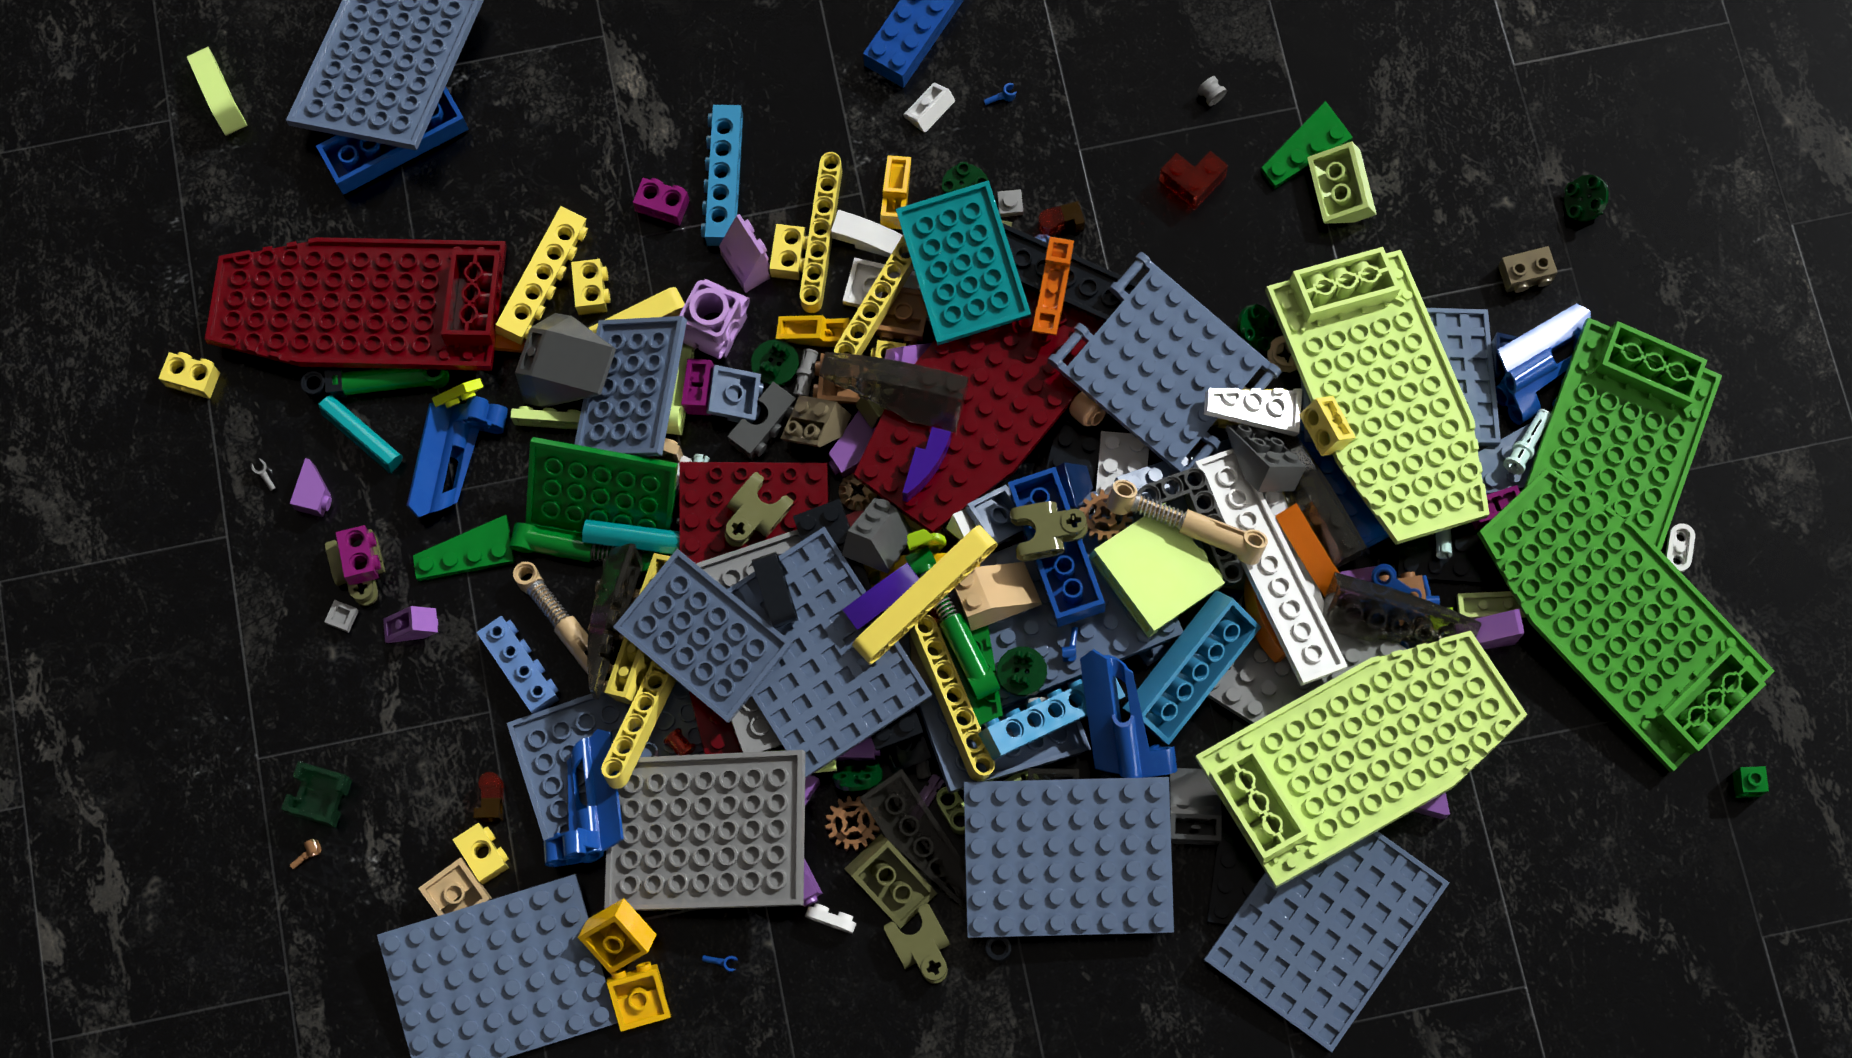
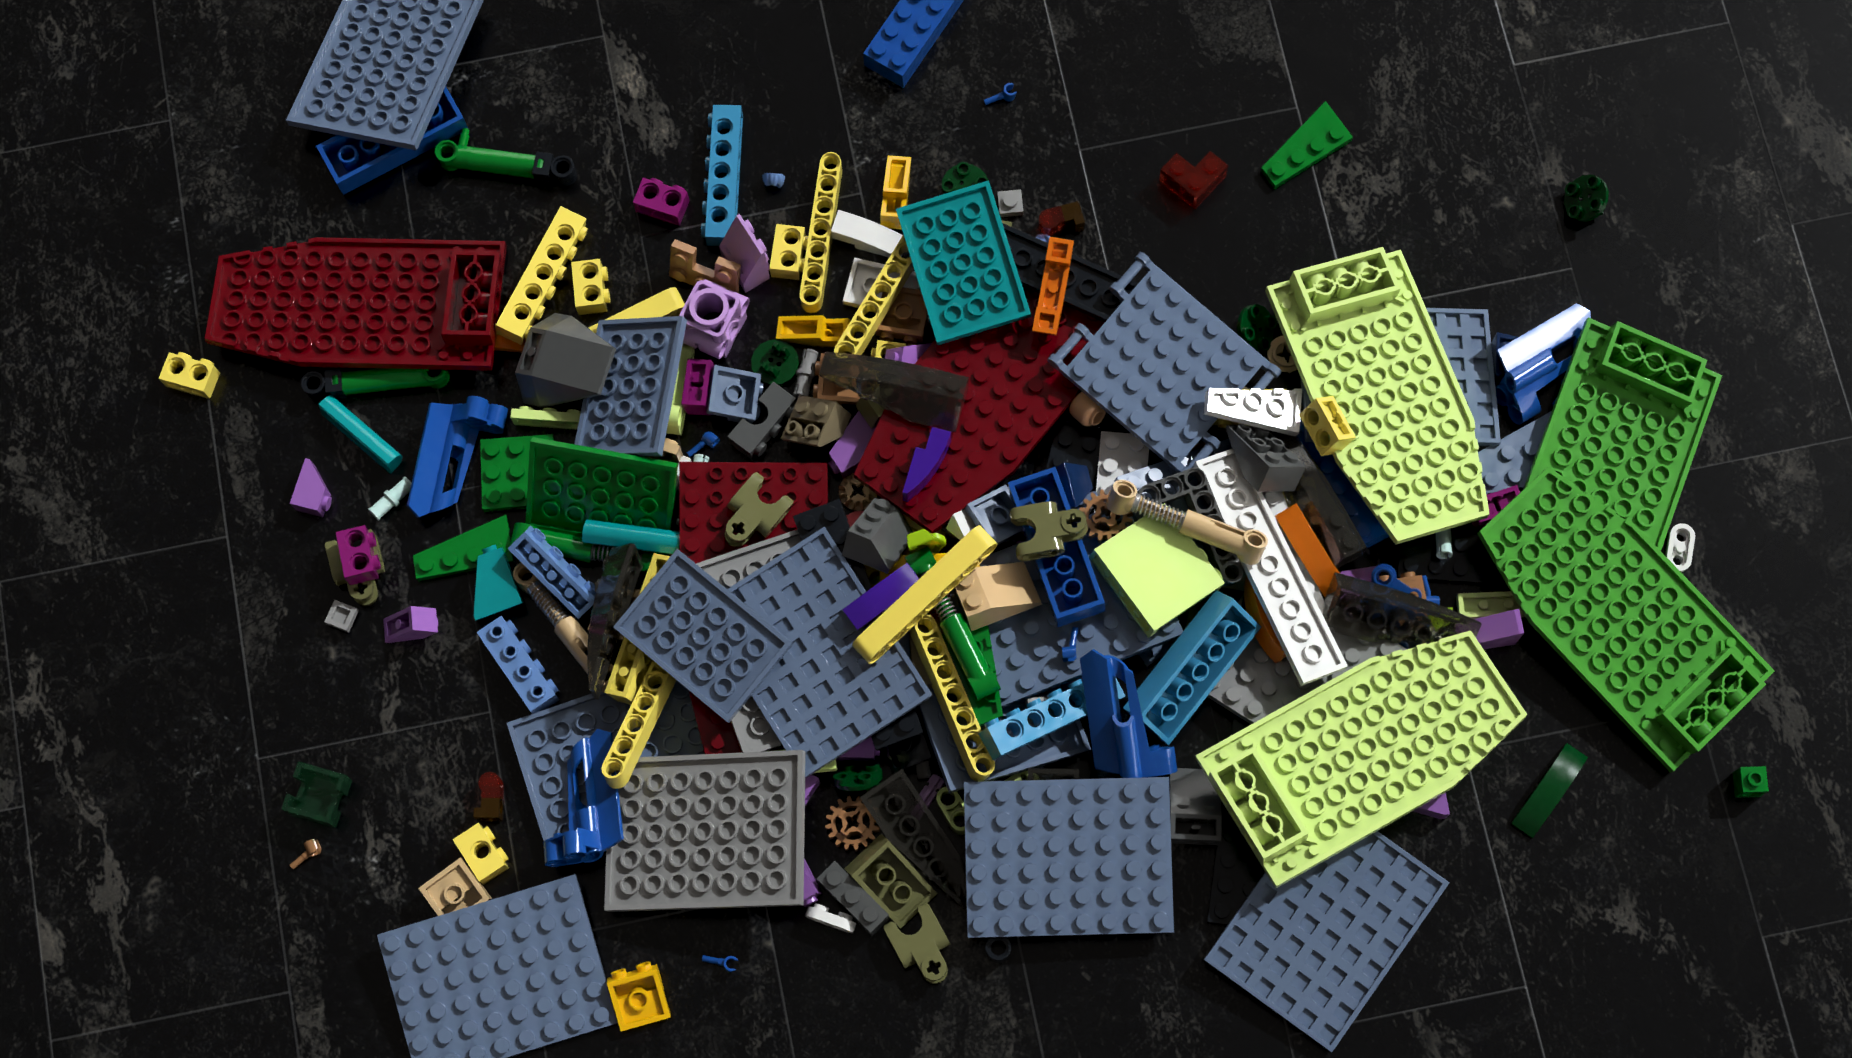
(216, 91): yellowish green beam -> none
(262, 472): light grey hand -> none
(391, 498): none -> light aqua pin
(462, 391): neon yellow wing -> none
(494, 583): none -> teal slope
(505, 472): none -> green plate
(541, 167): none -> green piece
(554, 571): none -> medium blue brick
(617, 936): yellow brick -> none
(679, 743): clear red bush -> none
(685, 269): none -> medium nougat plate
(707, 439): none -> blue hand
(773, 179): none -> medium blue piece
(775, 590): black beam -> none
(853, 898): none -> dark grey arch
(929, 107): white slope -> none
(1019, 682): dark green plate -> none
(1212, 91): light grey wheel -> none
(1341, 184): yellowish green slope -> none
(1520, 457): light aqua pin -> none
(1528, 269): dark tan brick -> none
(1549, 791): none -> dark green slope

